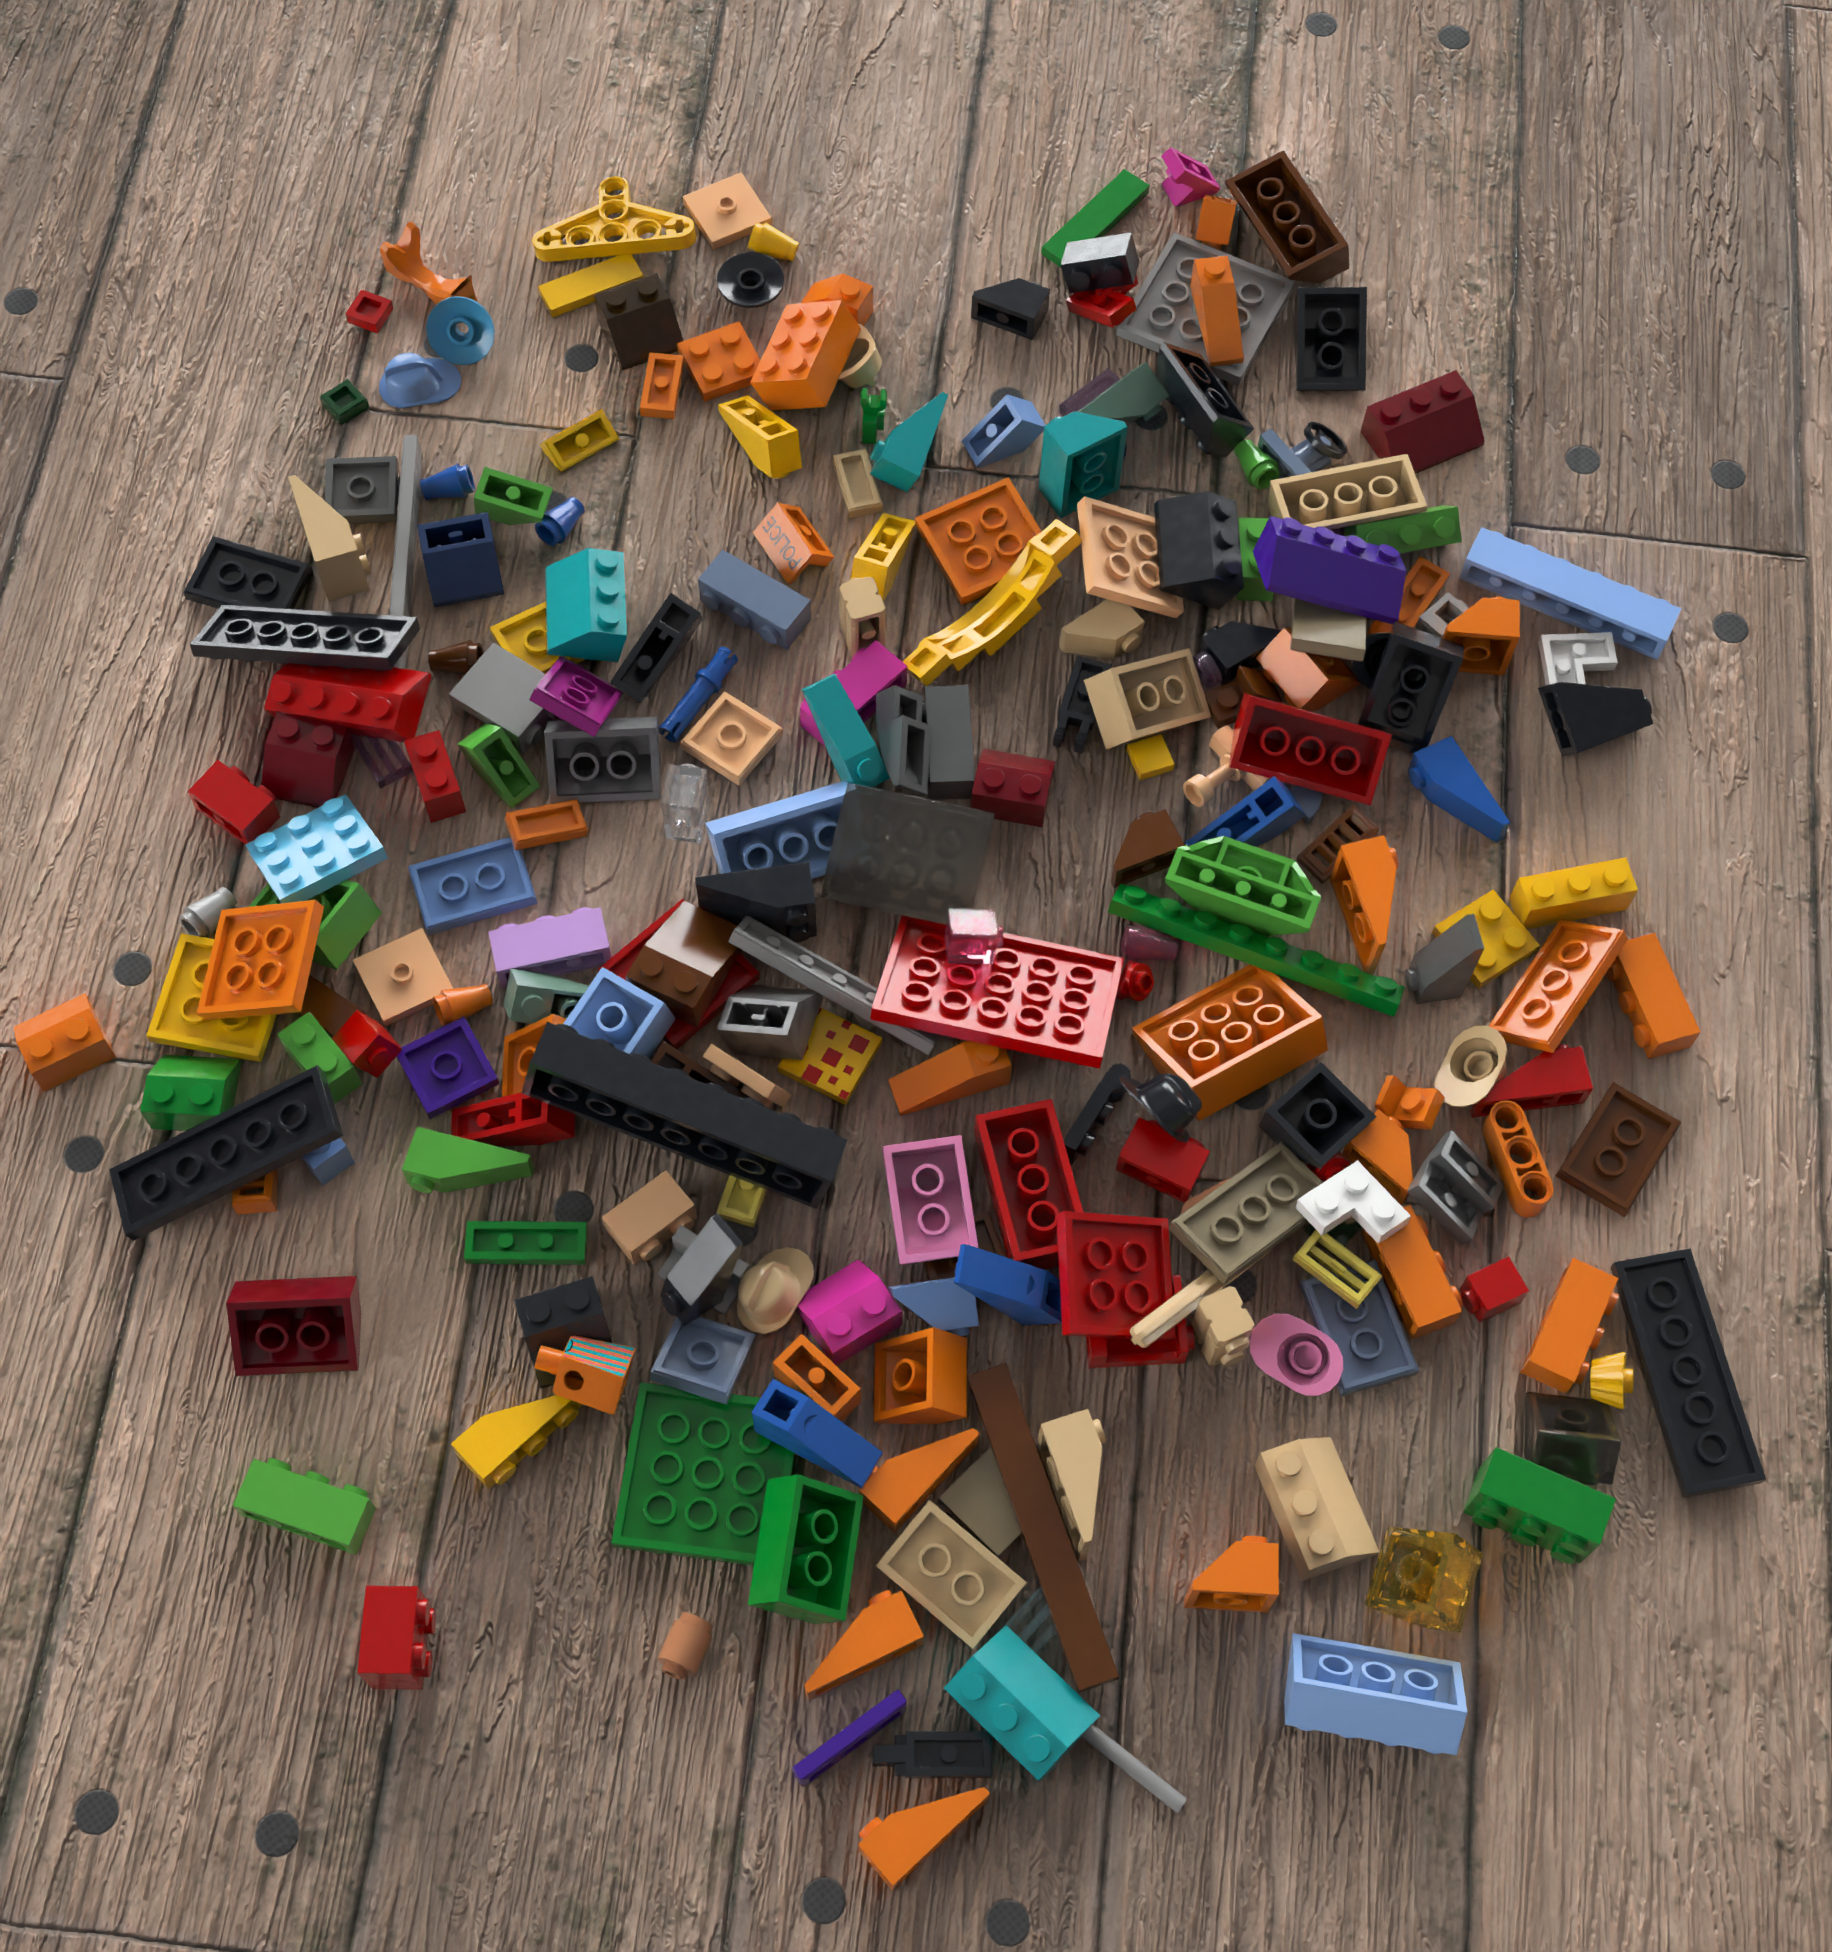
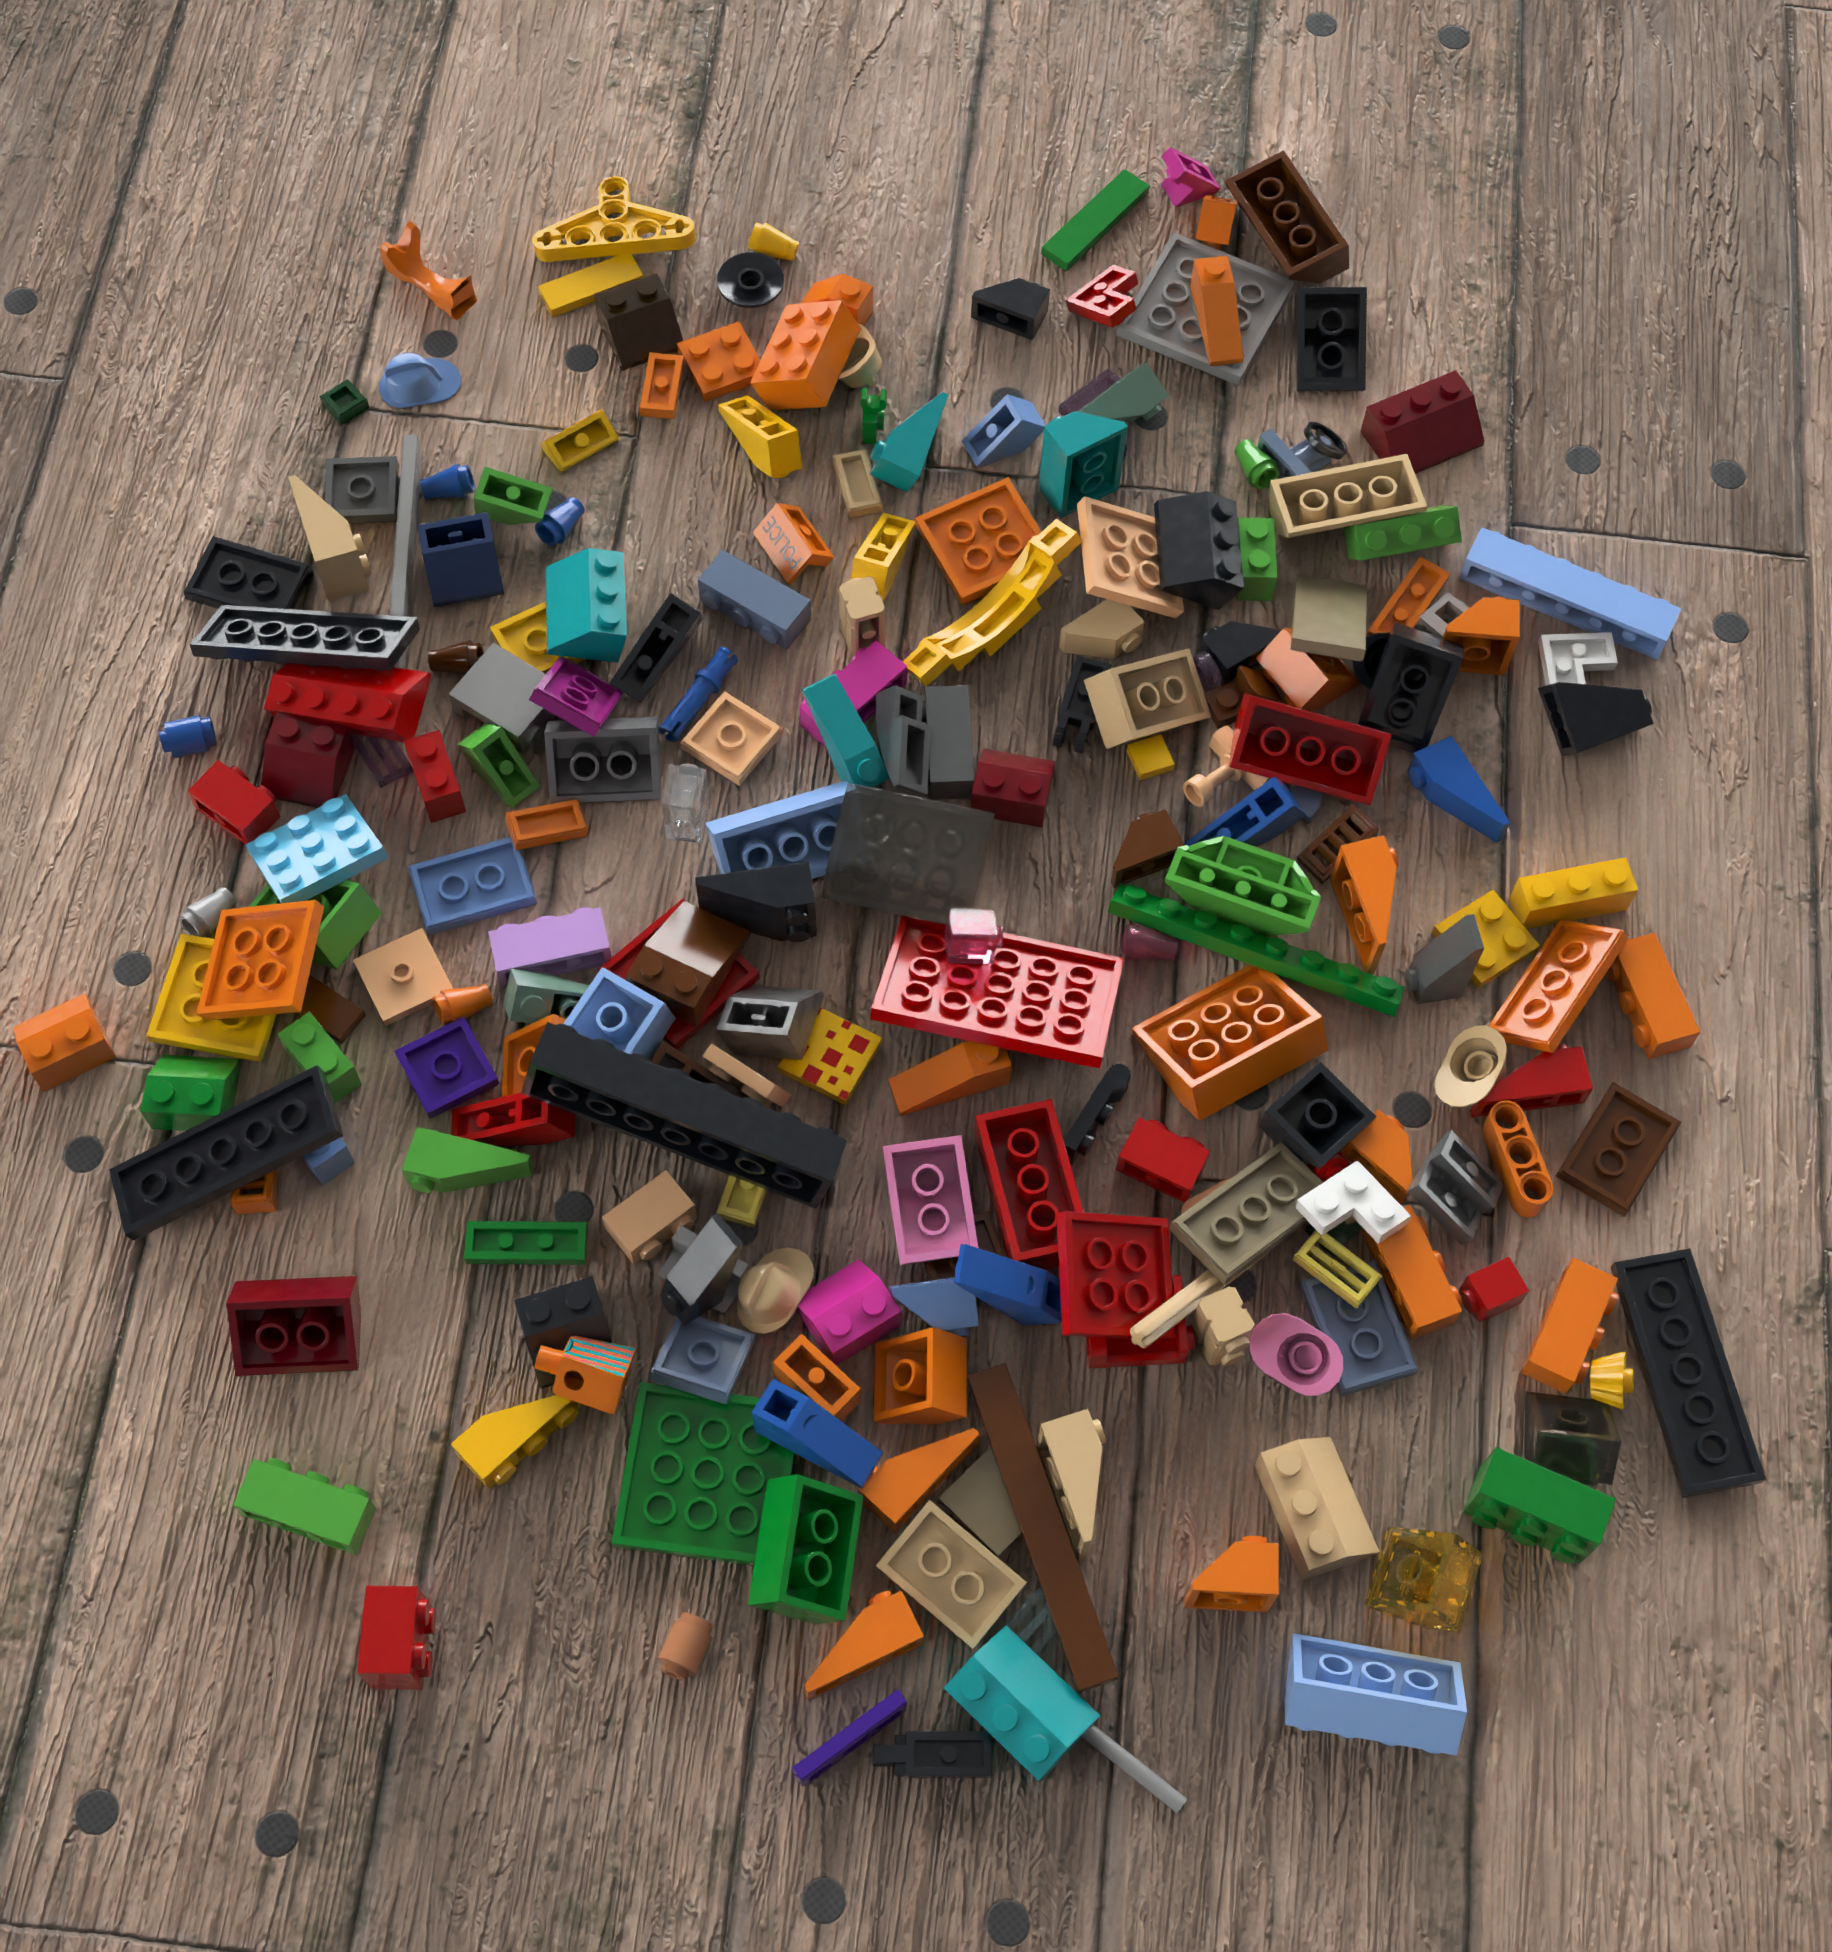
(188, 736): none -> blue brick
(367, 1044): red brick -> none
(369, 311): red plate -> none
(453, 344): dark azure dish -> none
(726, 210): light nougat plate -> none
(820, 976): light grey tile -> none
(912, 1835): orange slope -> none
(1100, 263): black brick -> none
(1135, 982): red plate -> none
(1168, 1100): black piece -> none
(1201, 400): black slope -> none
(1330, 569): dark purple slope -> none
(1409, 1105): orange bracket -> none

